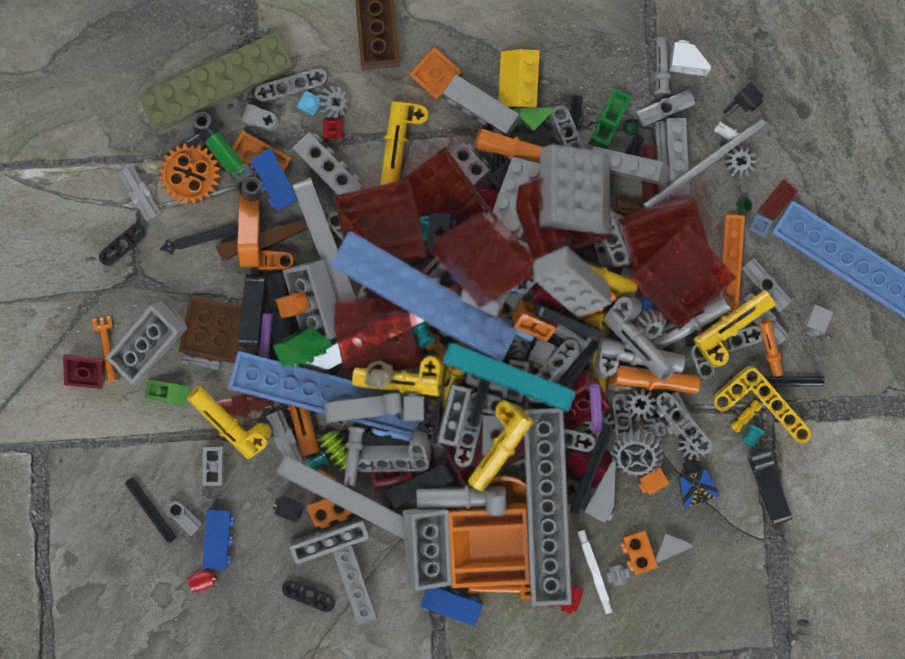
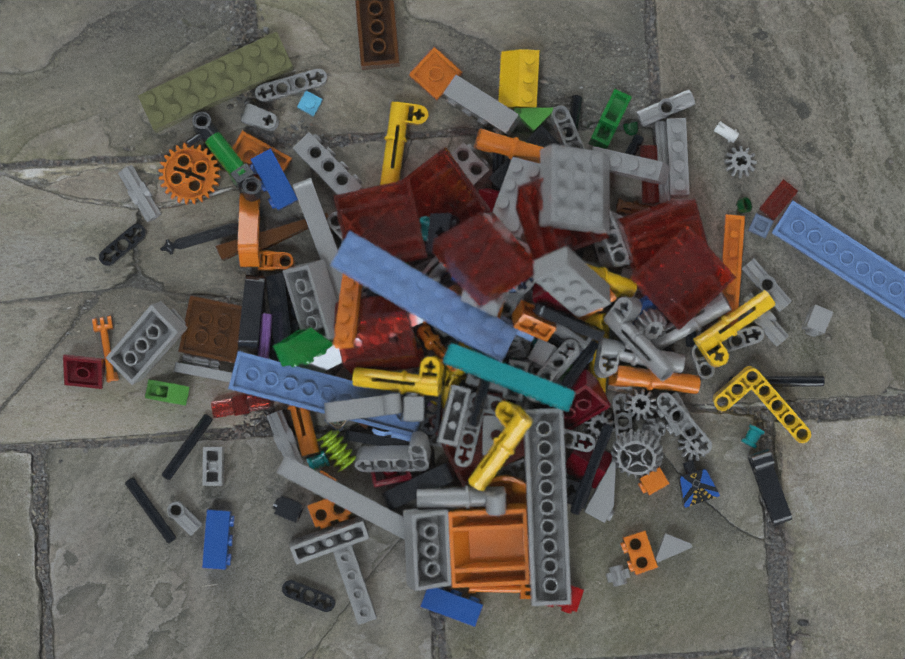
(187, 446): none -> black axle
(201, 580): red brick -> none
(202, 372): none -> light grey beam
(229, 426): yellow piece -> none
(293, 304): orange brick -> none
(332, 129): red tile -> none
(339, 101): light grey gear -> none
(347, 313): none -> orange plate
(354, 446): light grey pin -> none
(379, 378): dark tan piece -> none
(423, 334): teal bush -> none
(595, 571): white piece -> none
(596, 410): medium lavender axle -> none
(662, 76): light grey pin -> none
(688, 59): white slope -> none
(704, 164): light grey piece -> none
(746, 416): yellow axle -> none
(748, 99): black piece -> none
(773, 355): orange pin -> none

